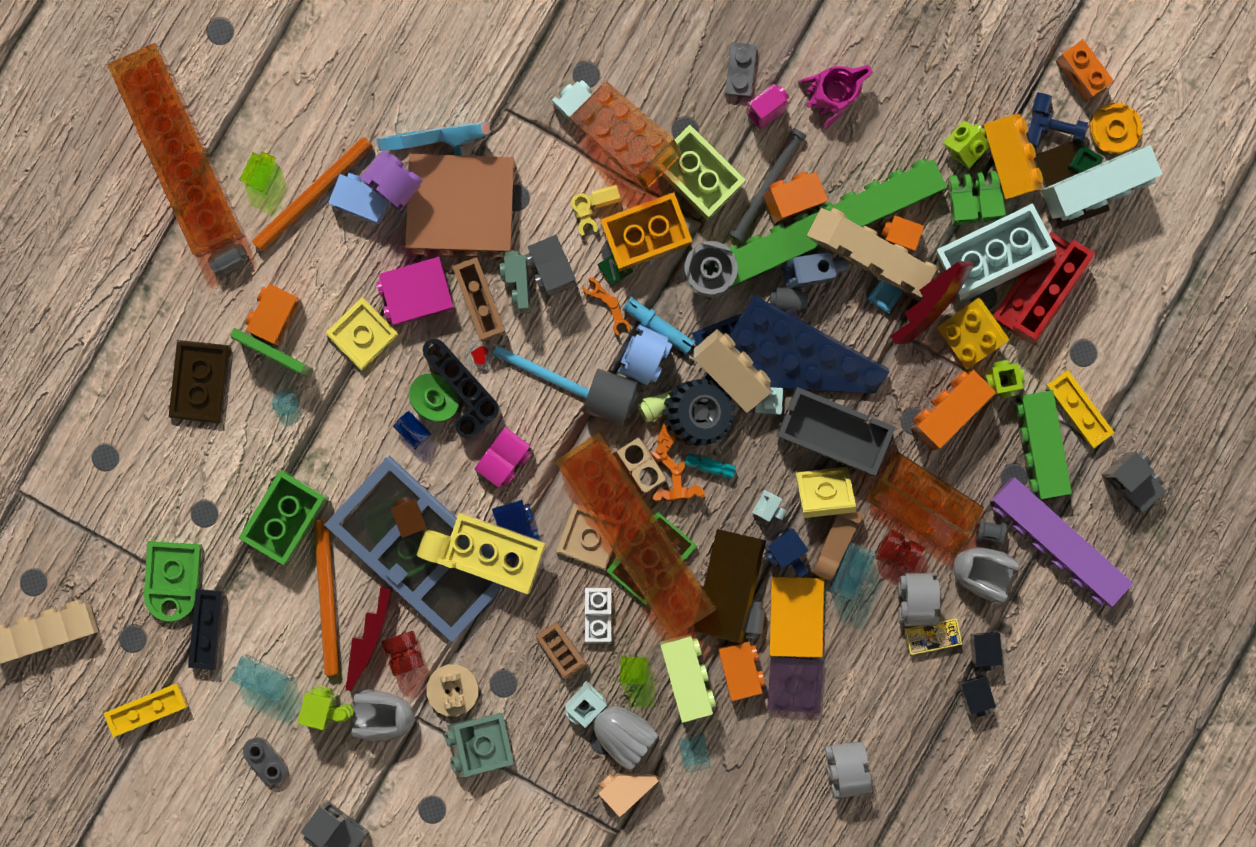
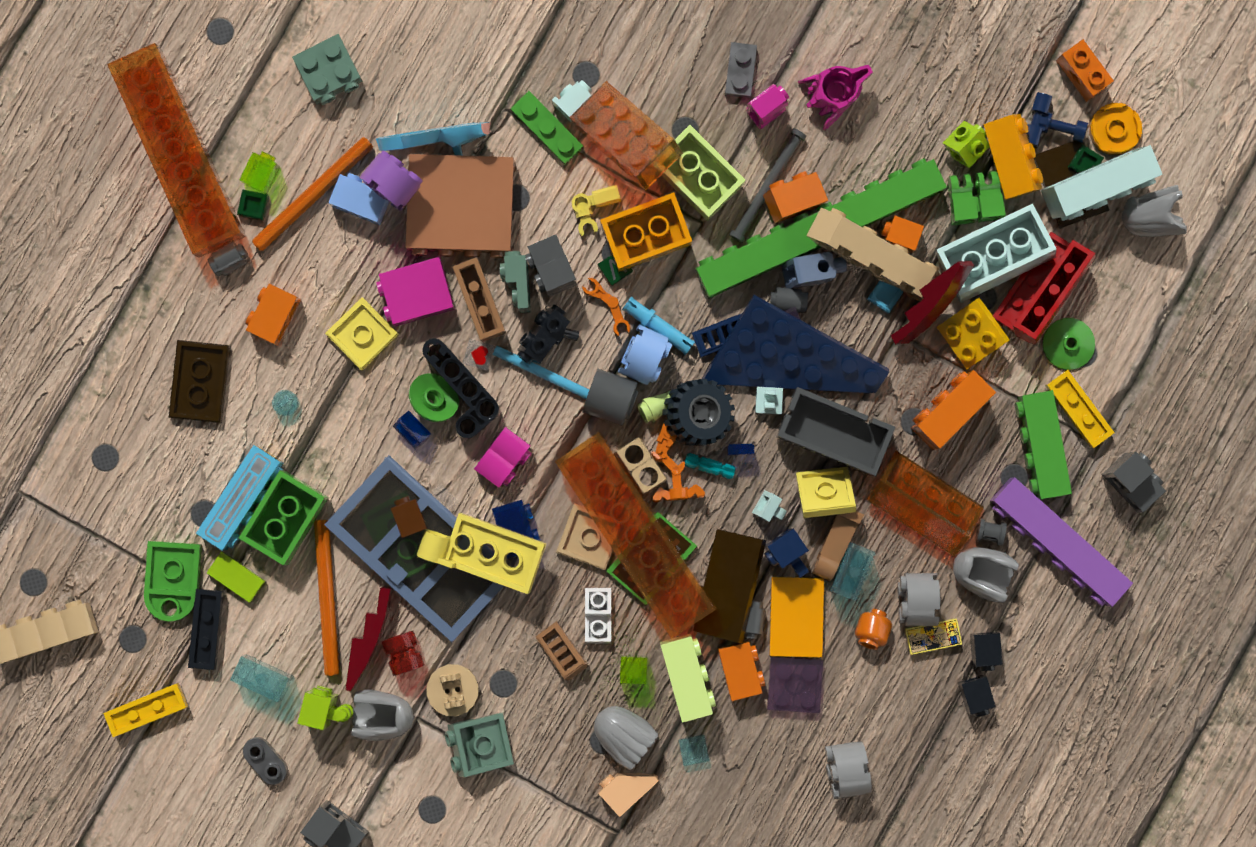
(236, 576): none -> lime tile
(240, 498): none -> medium azure brick
(253, 205): none -> dark green tile
(270, 352): bright green tile -> none
(327, 70): none -> sand green plate
(547, 128): none -> bright green plate
(547, 331): none -> black brick
(585, 715): light aqua brick -> none
(724, 262): light grey brick -> none
(732, 370): tan brick -> none
(740, 449): none -> clear blue tile
(873, 629): none -> orange head
(891, 548): clear red wheel -> none
(1013, 374): lime brick -> none
(1056, 348): none -> bright green dish
(1152, 214): none -> light grey hair

